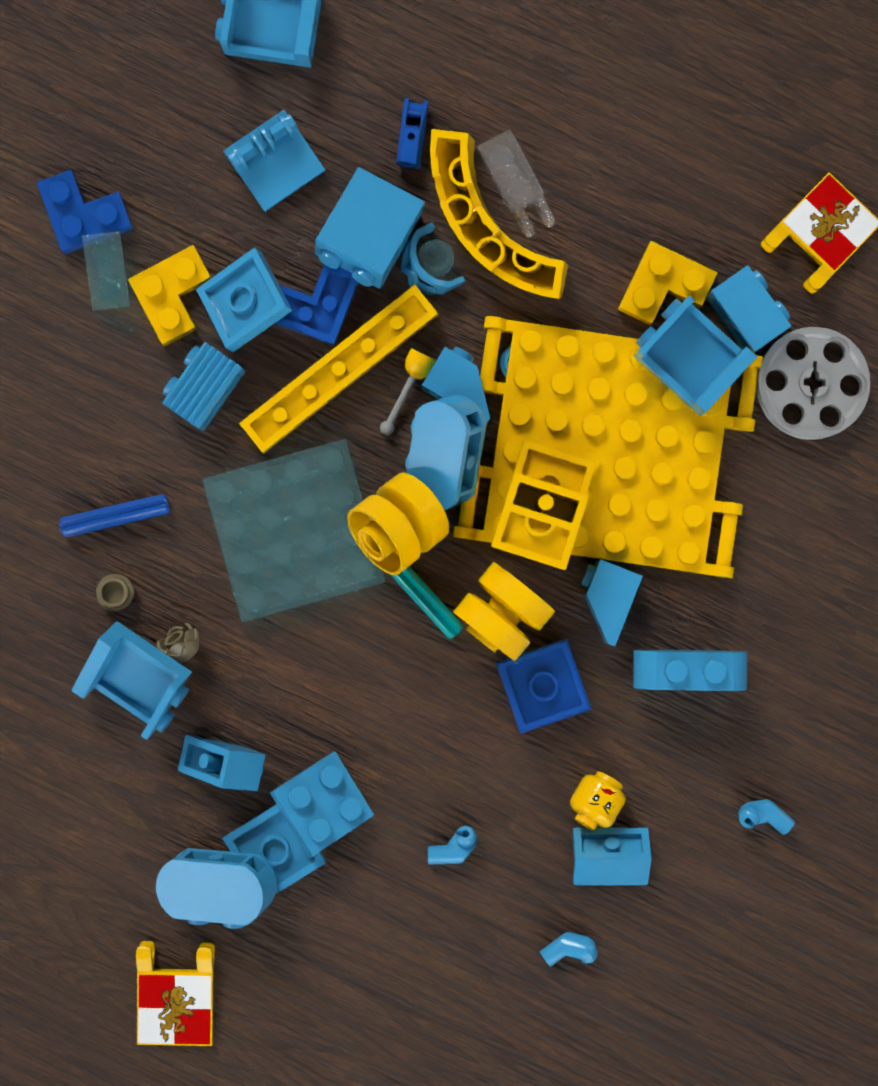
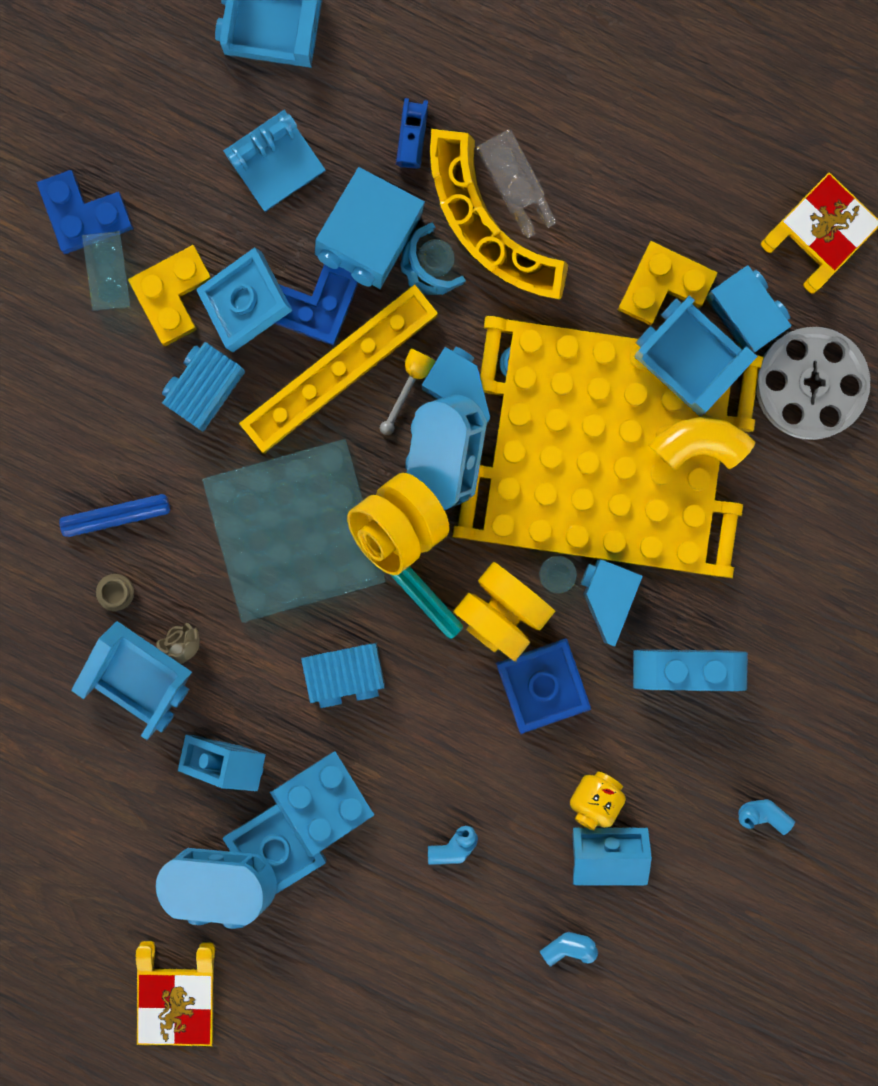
(343, 674): none -> dark azure brick
(544, 505): yellow bracket -> none
(557, 574): none -> clear light blue plate
(703, 437): none -> yellow cylinder

